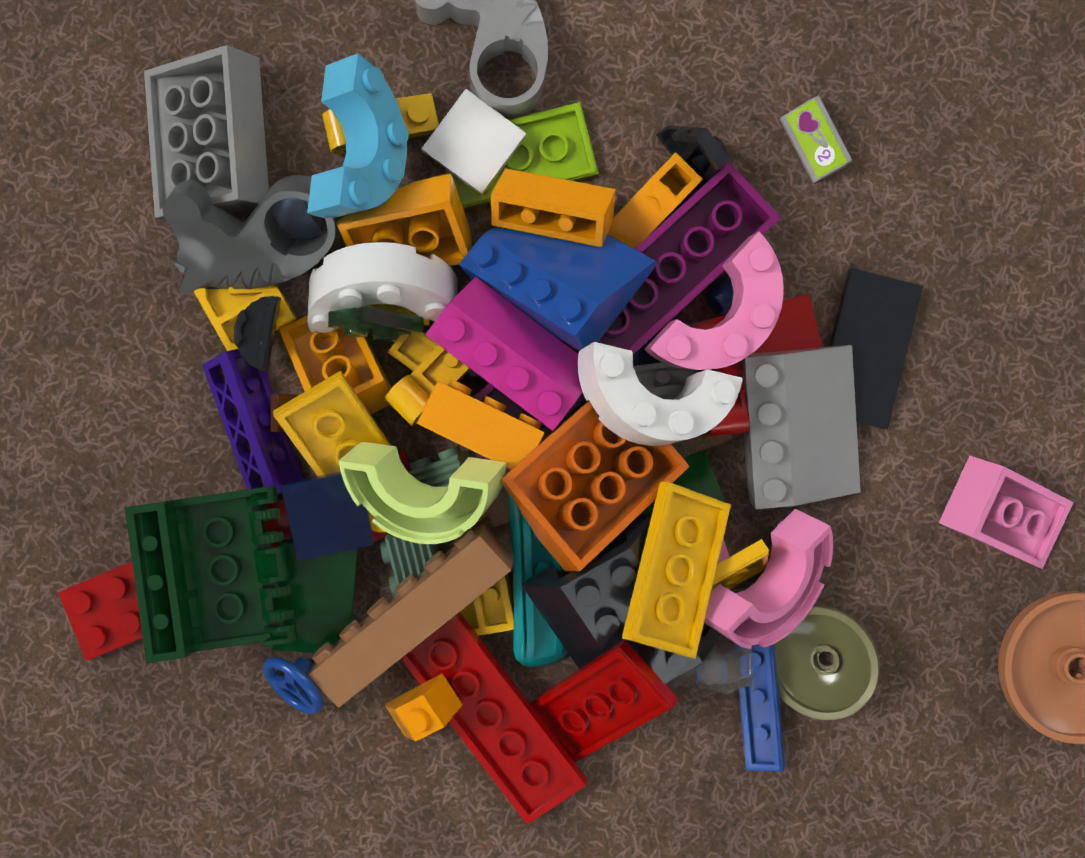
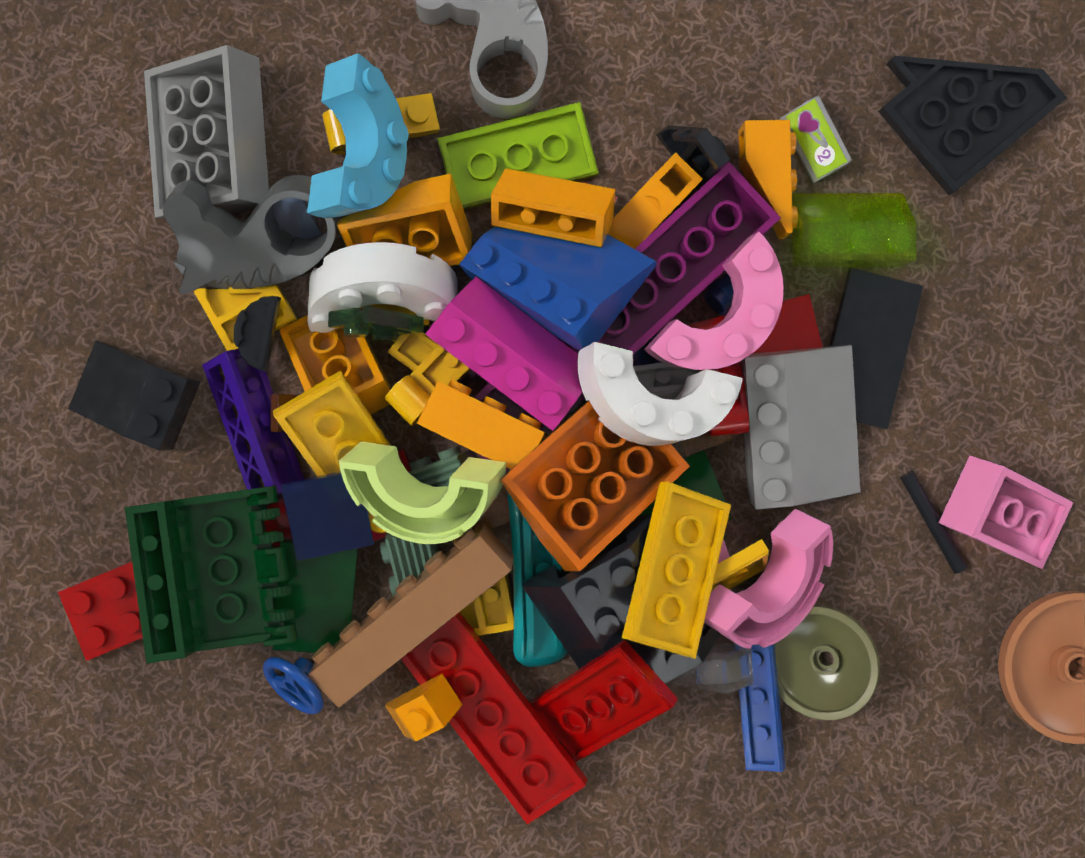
(134, 396): none -> black slope
(474, 142): white tile -> none
(766, 165): none -> light orange slope
(853, 230): none -> clear neon green slope
(932, 520): none -> black bar
(965, 112): none -> black wing

